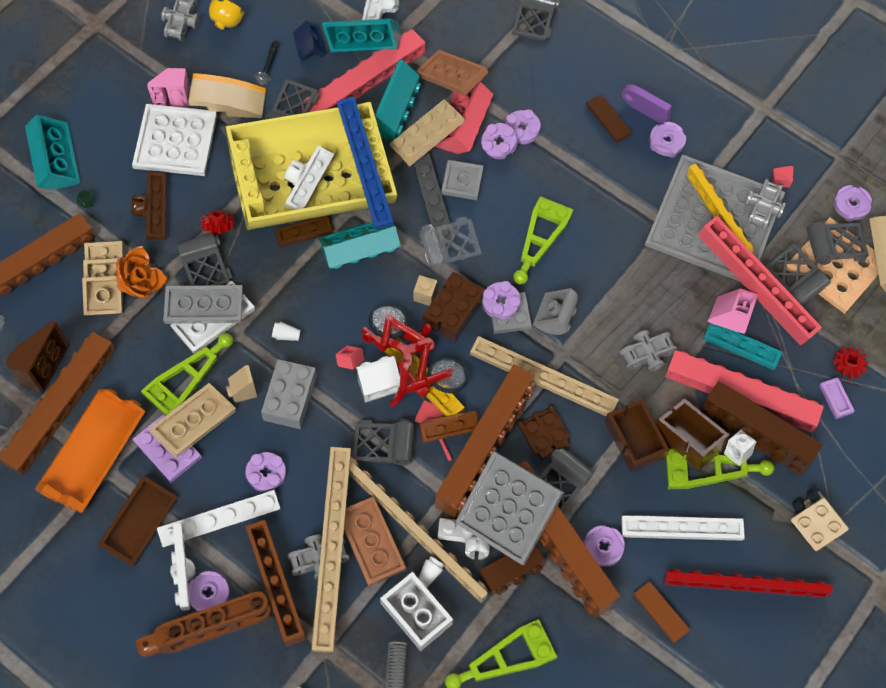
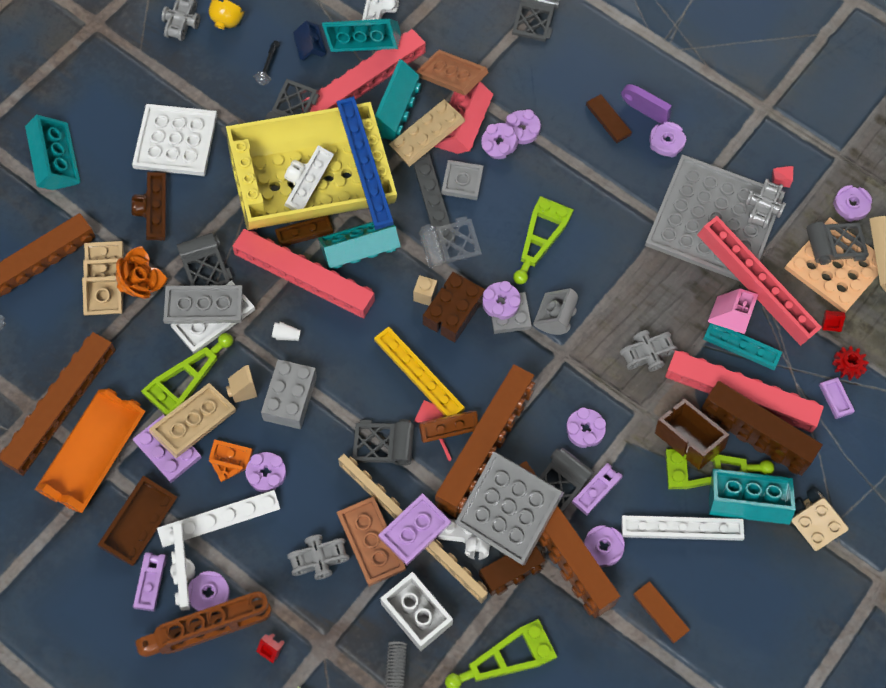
(38, 357): reddish brown slope -> none
(85, 199): clear green plate -> none
(149, 582): none -> lavender plate
(170, 88): bright pink slope -> none
(217, 222): red gear -> none
(227, 95): tan slope -> none
(229, 459): none -> orange slope
(269, 647): none -> red tile
(275, 583): dark orange brick -> none
(304, 273): none -> coral brick
(331, 550): tan plate -> none
(350, 357): coral slope -> none
(378, 378): white slope -> none
(414, 529): none -> lavender plate
(430, 571): white cone -> none
(443, 373): red piece -> none
(544, 433): reddish brown plate -> none
(545, 377): tan plate -> none
(588, 438): none -> lavender plate
(596, 489): none -> lavender plate
(636, 435): reddish brown piece -> none
(714, 203): yellow plate -> none
(740, 447): white brick -> none
(751, 496): none -> teal slope
(752, 584): red plate -> none
(809, 284): dark grey piece -> none
(833, 321): none -> red tile

